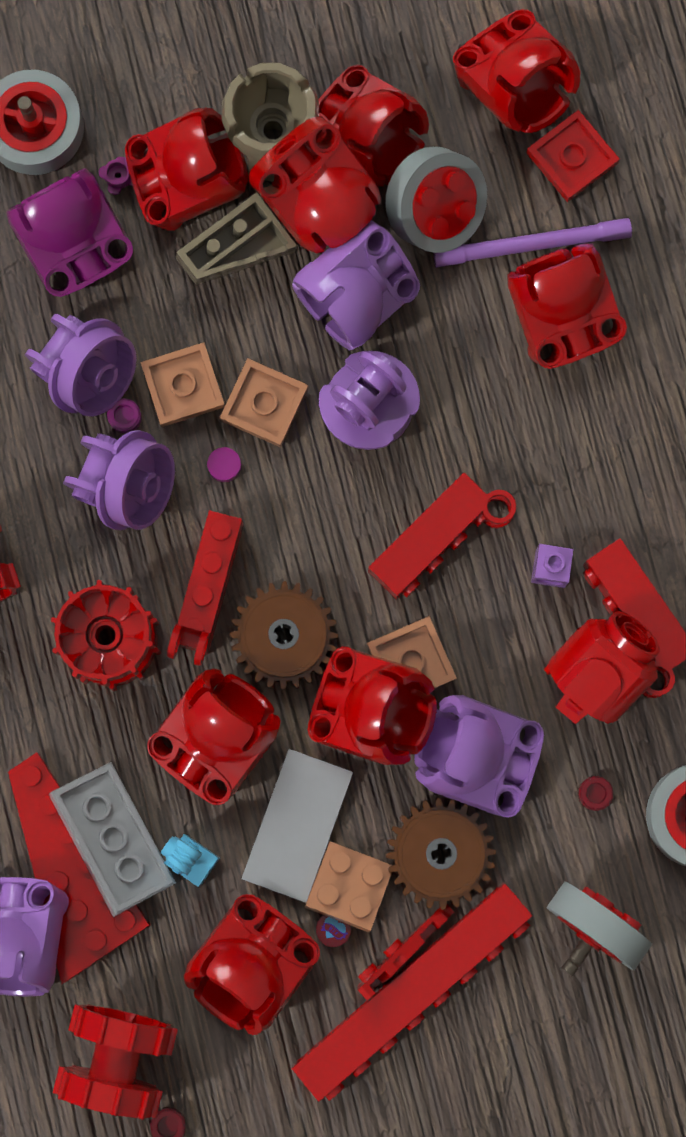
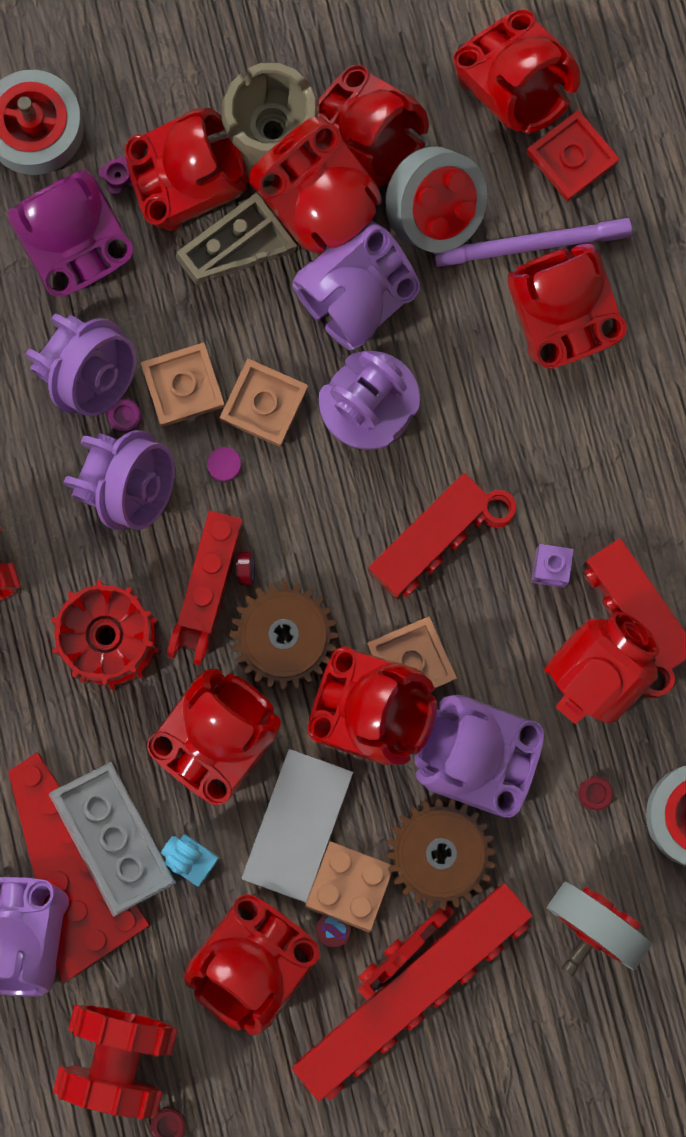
(245, 568): none -> dark red tile

